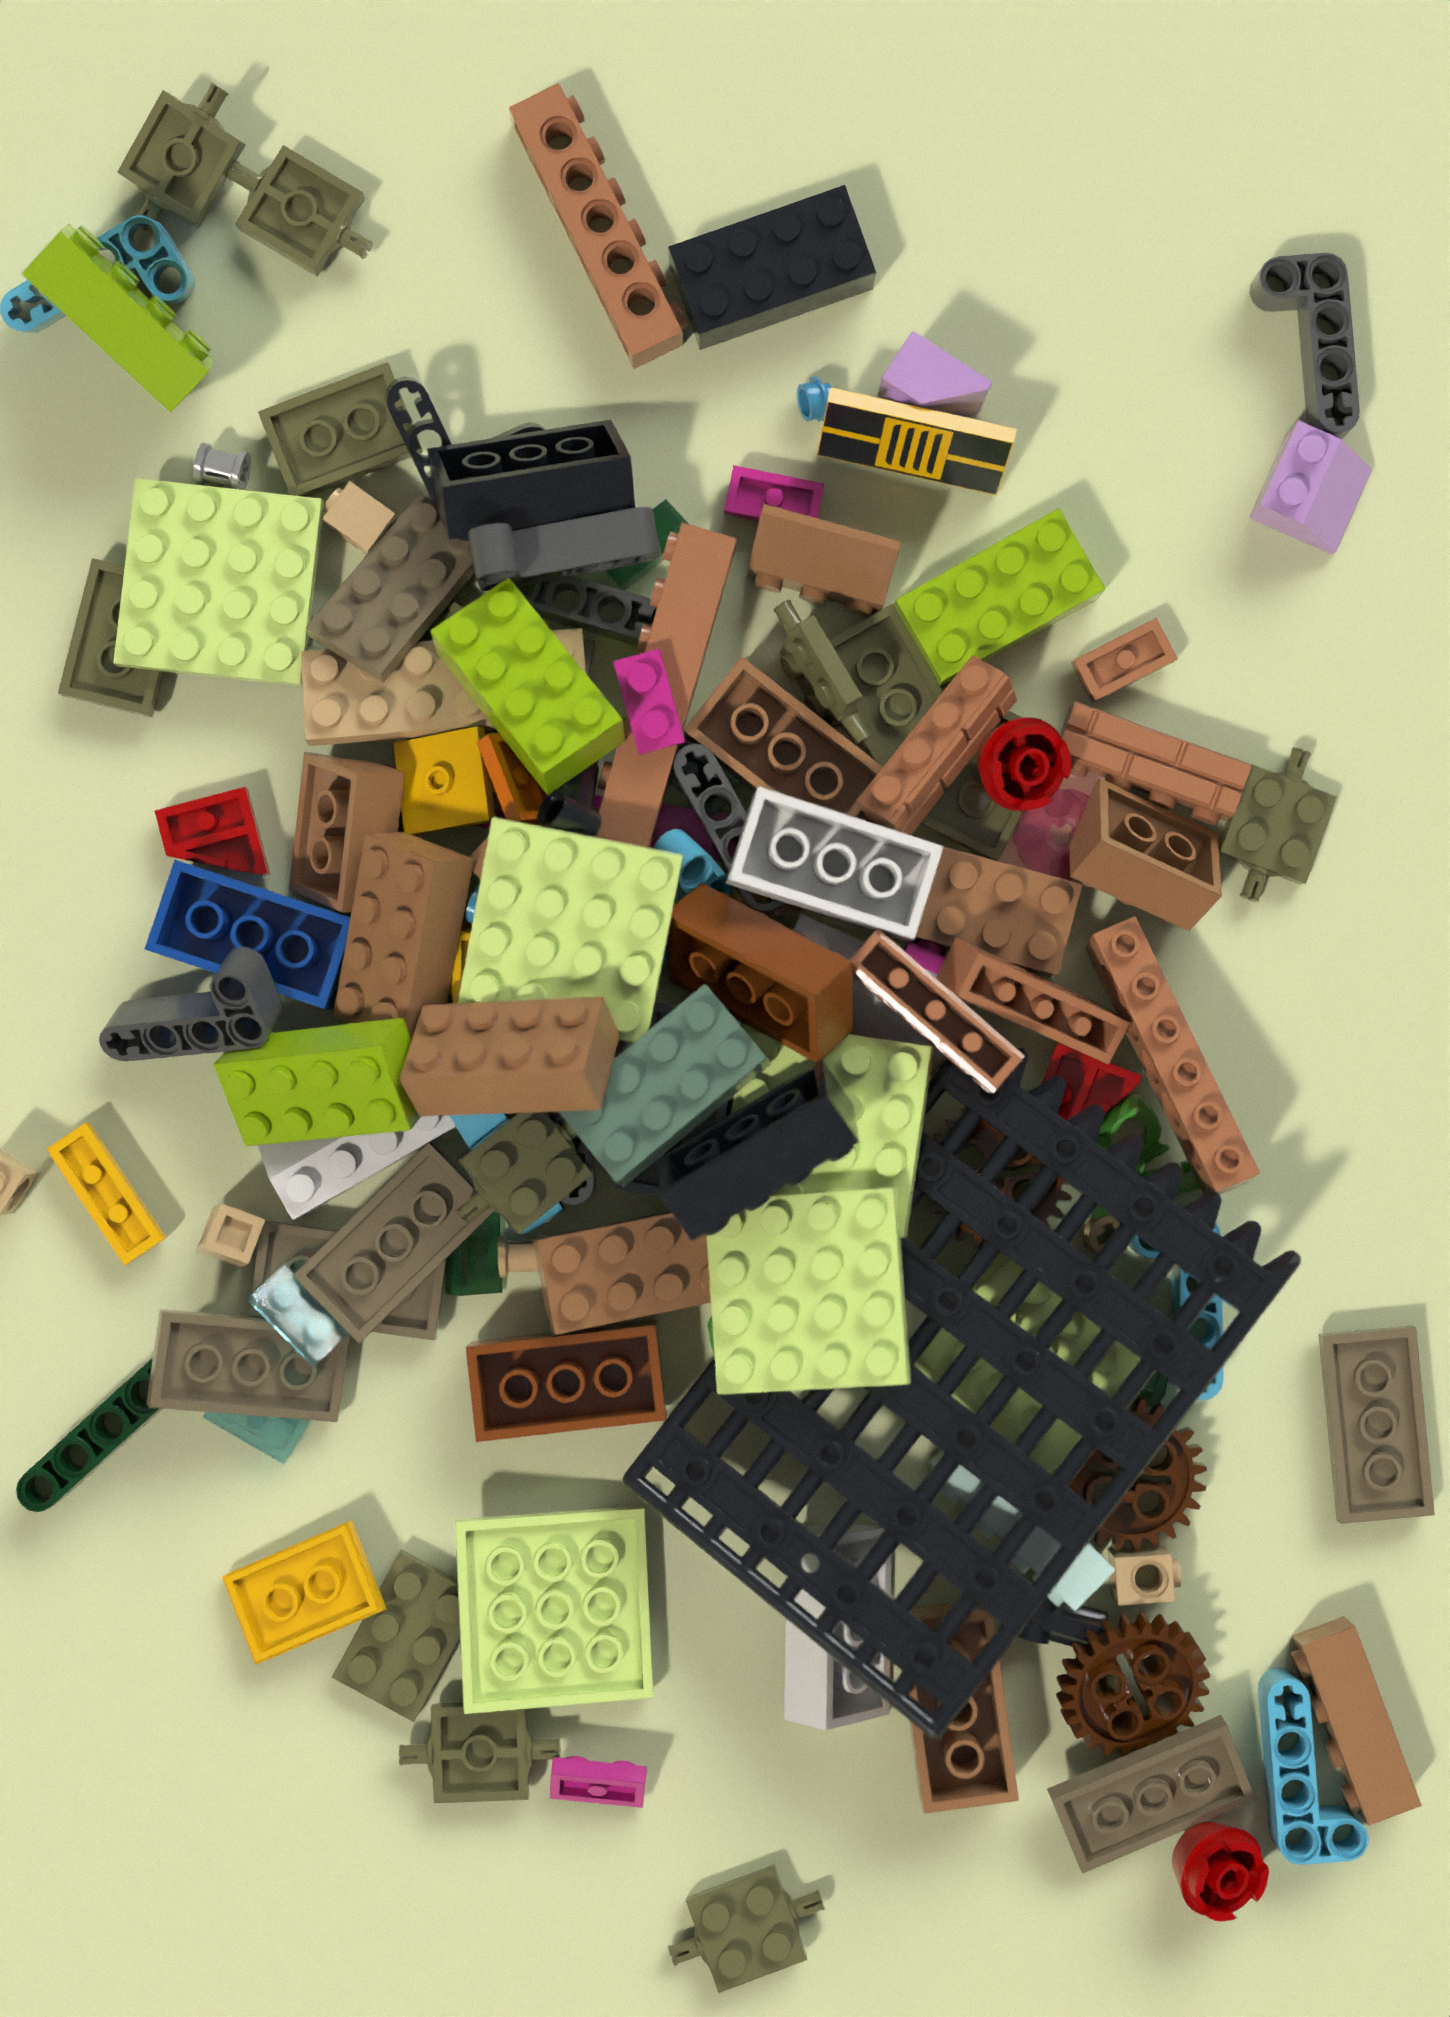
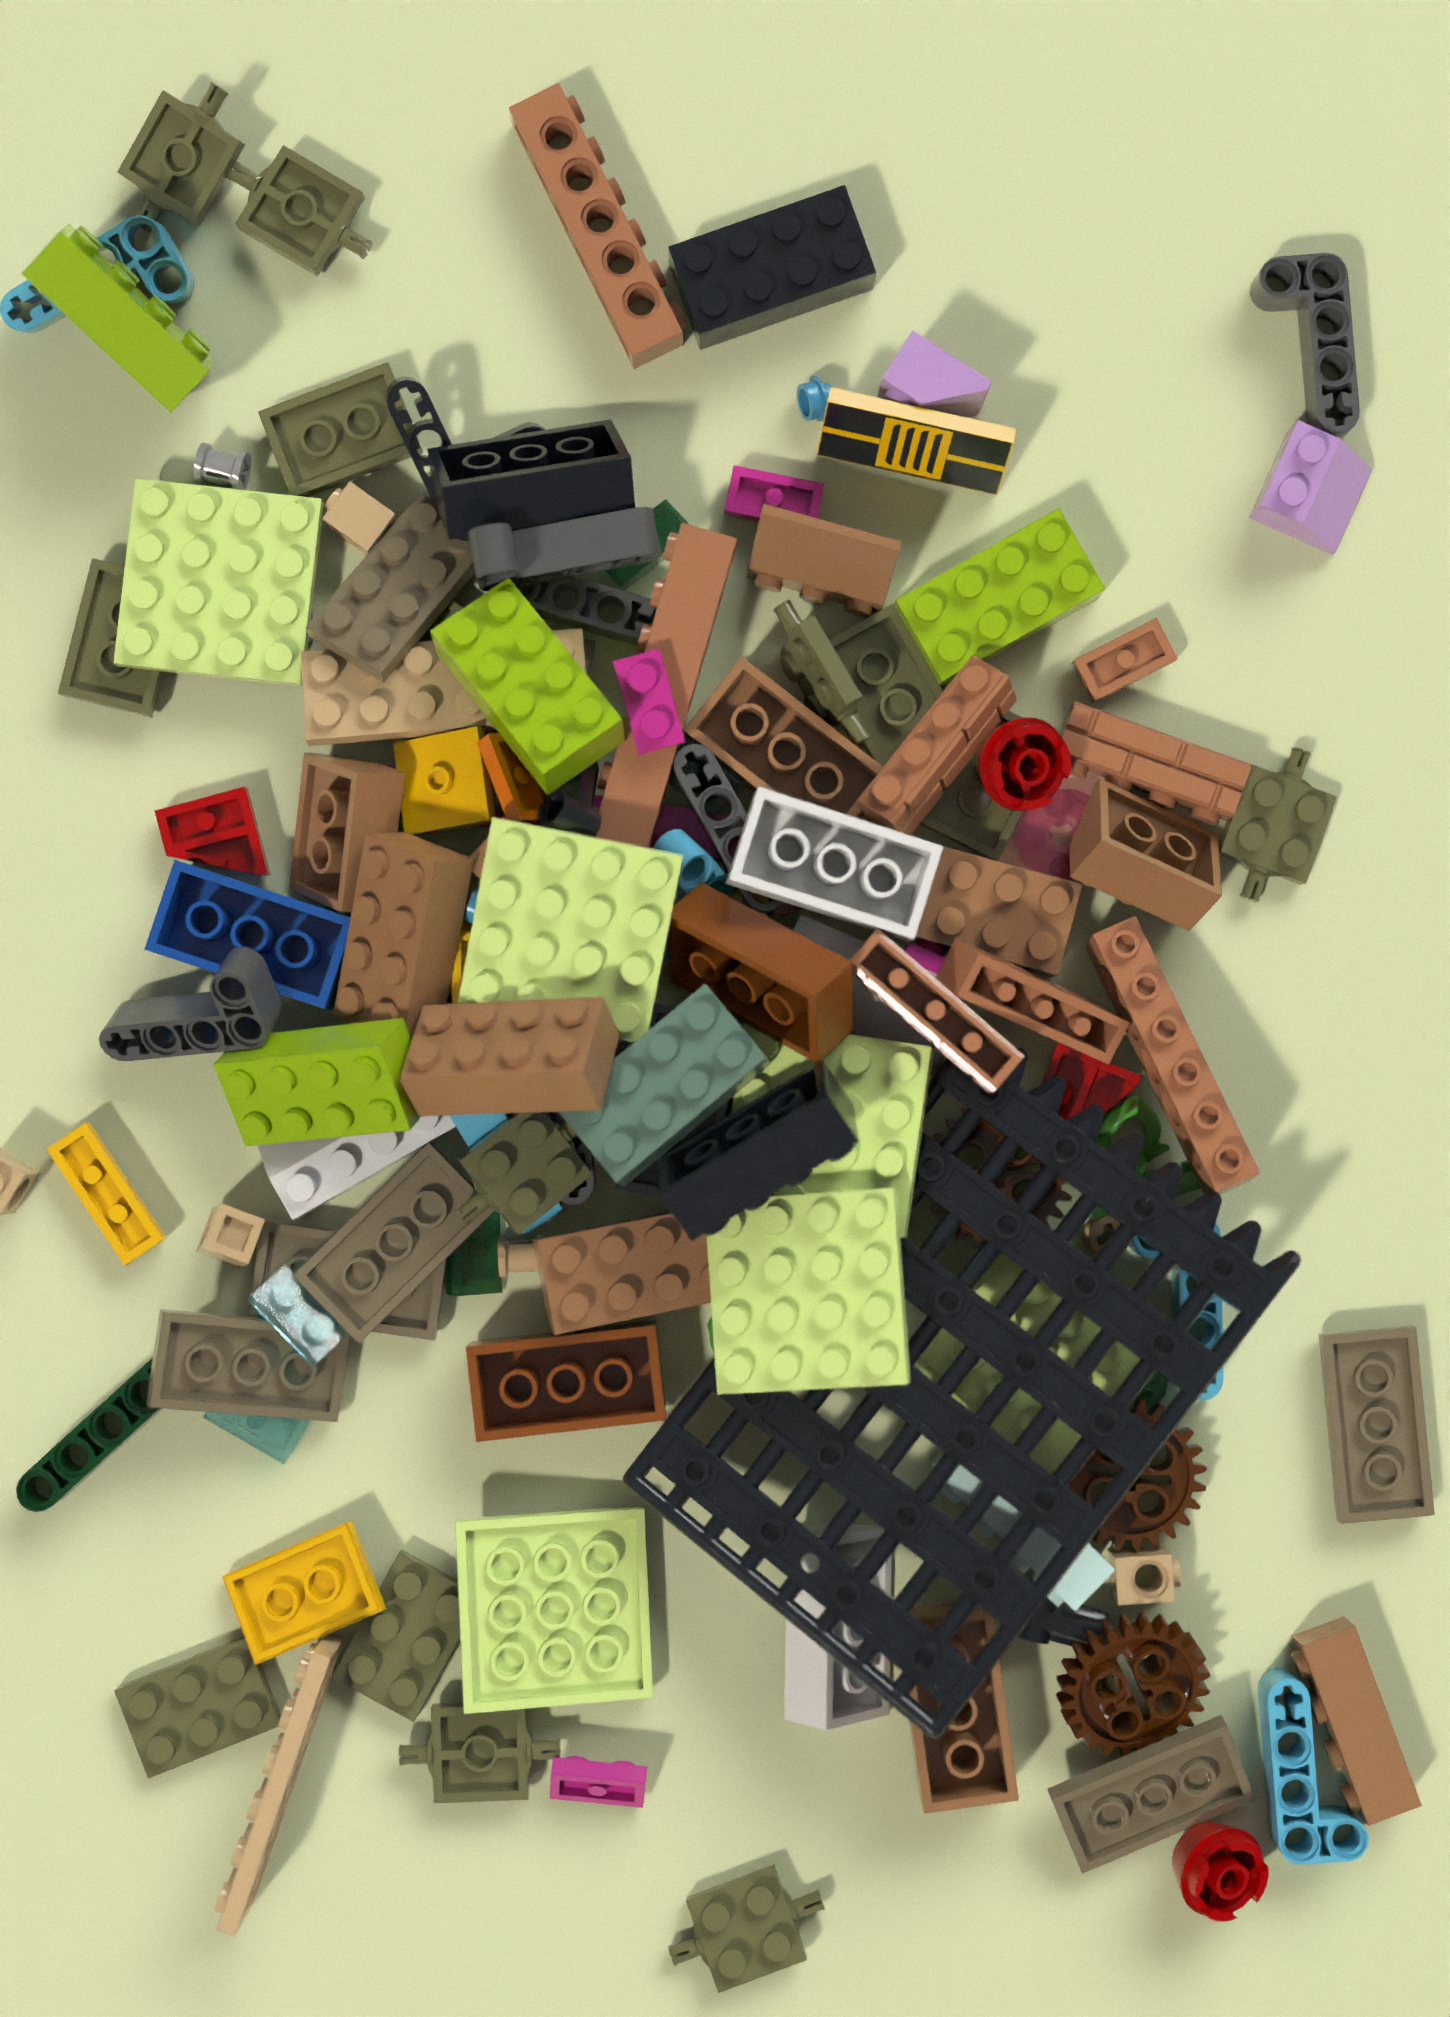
(197, 1707): none -> olive plate
(272, 1798): none -> tan plate

